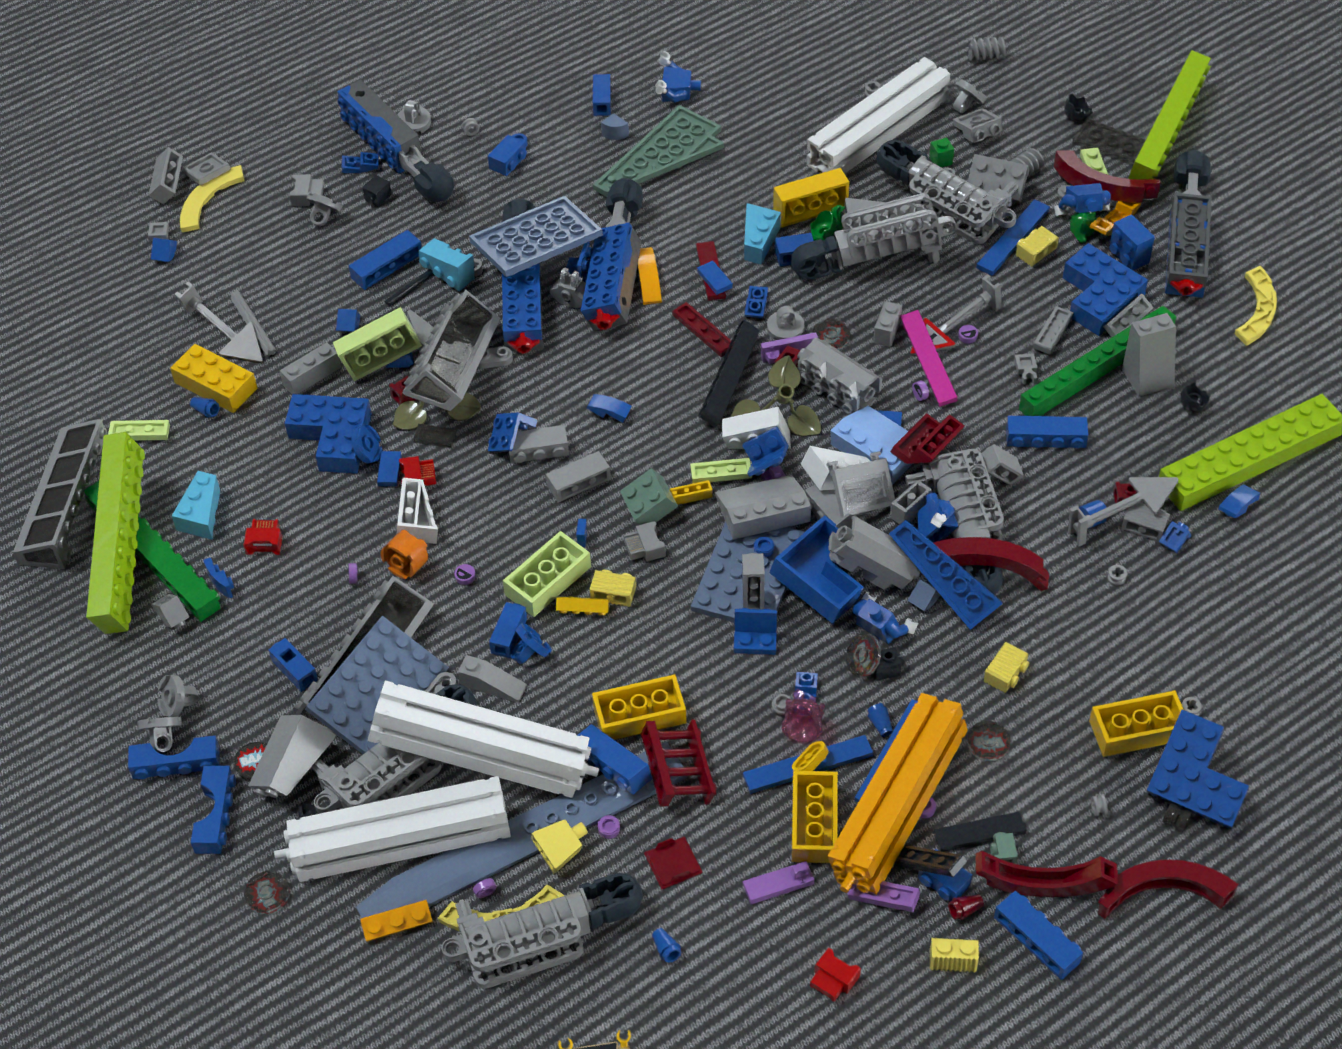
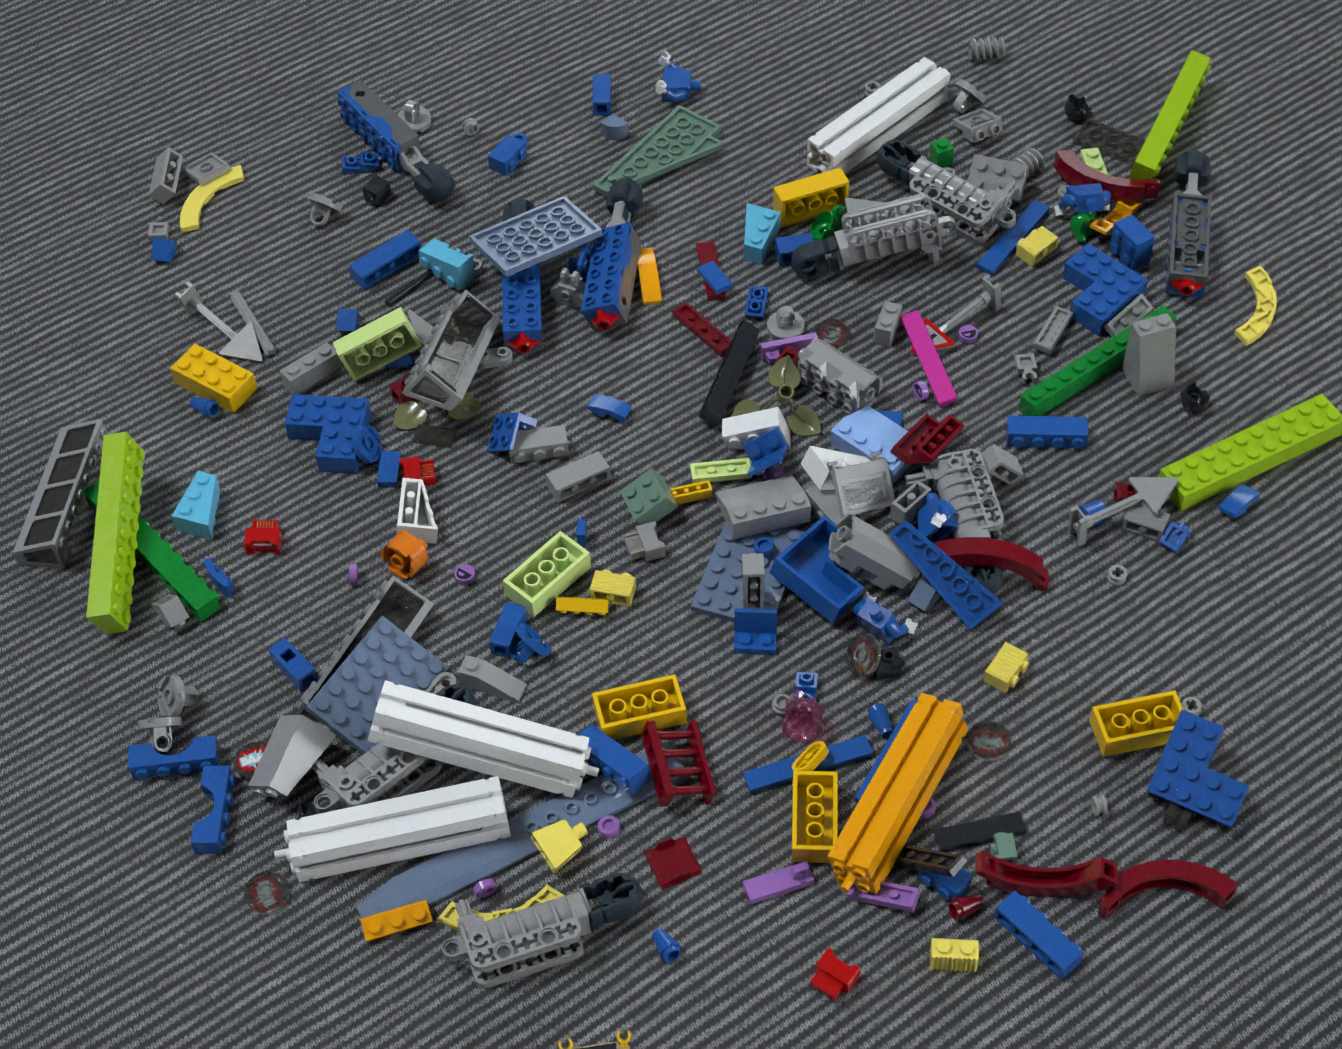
(142, 429): yellowish green plate -> none
(304, 185): light grey piece -> none

